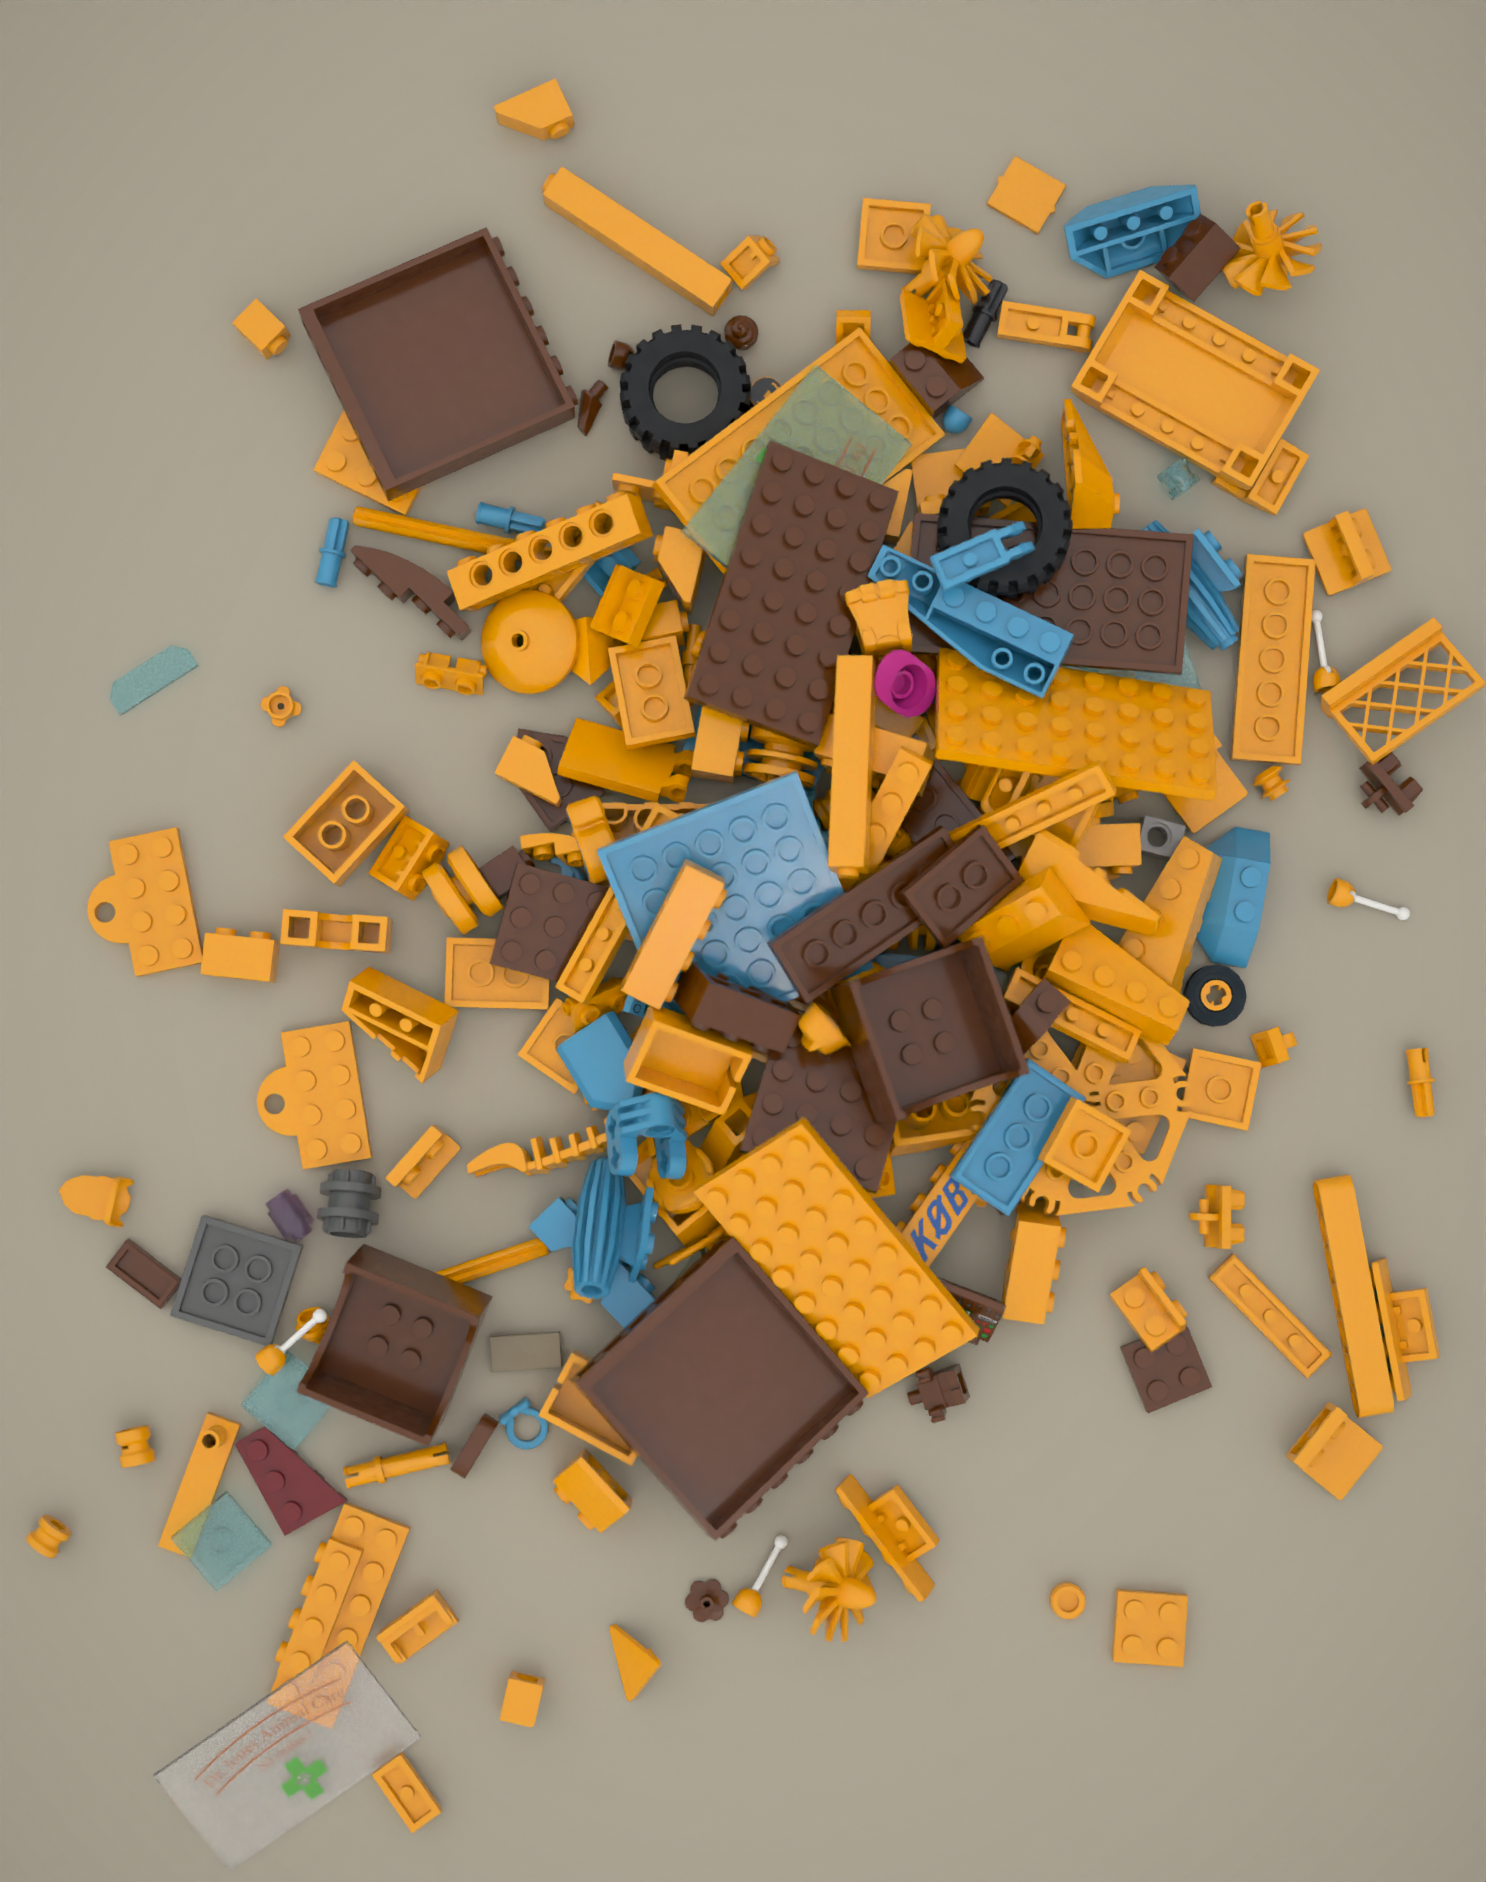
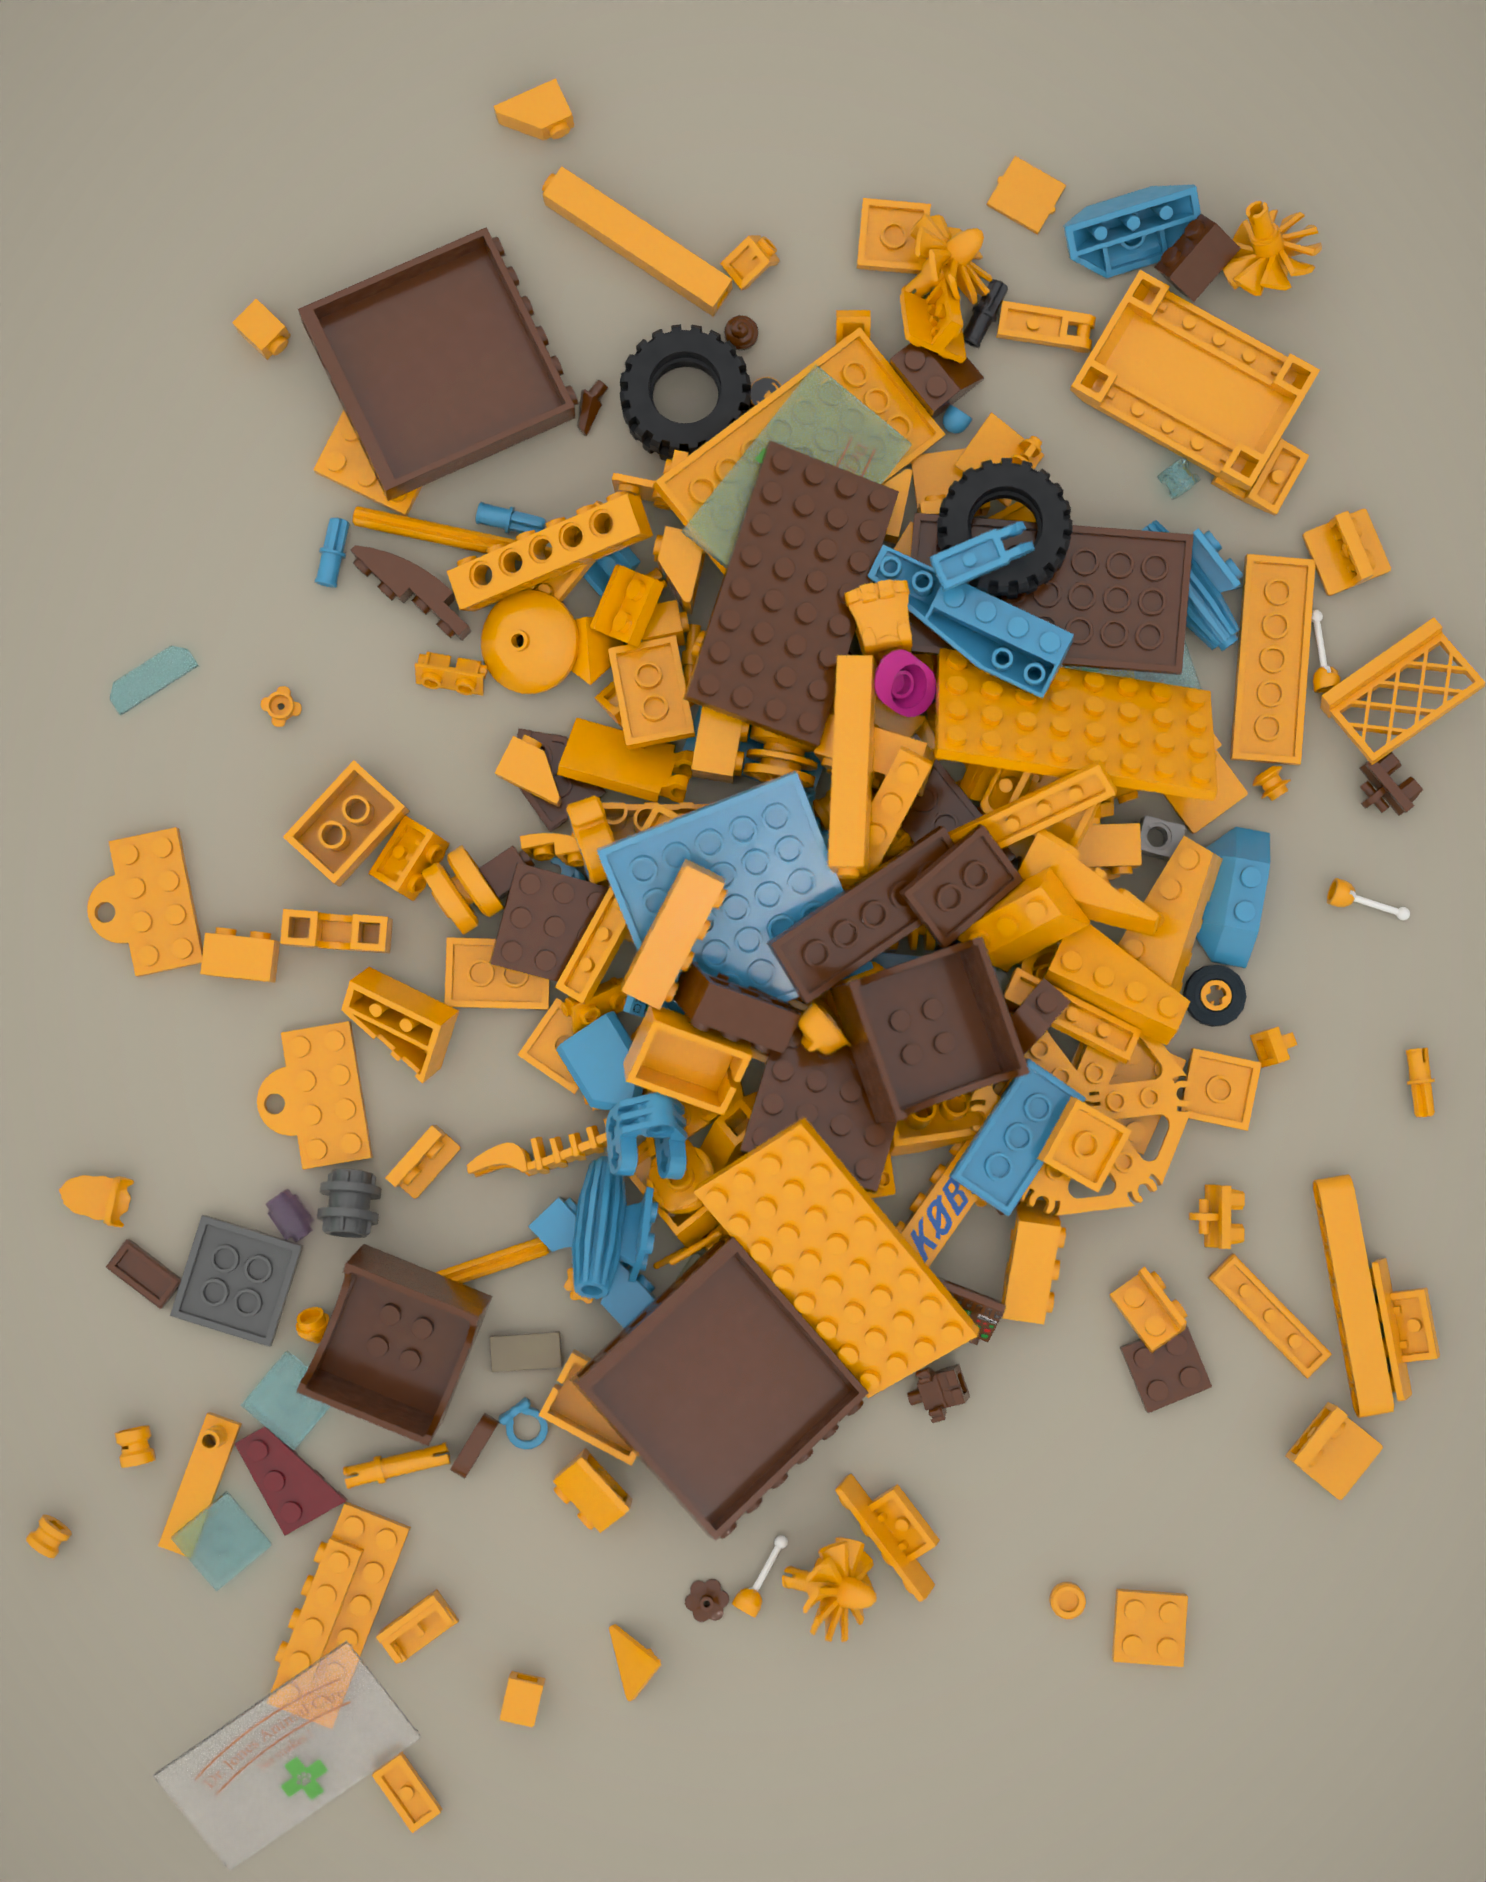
(273, 1357): hinge -> none
(619, 354): reddish brown hinge -> none
(1086, 476): light orange wedge -> none

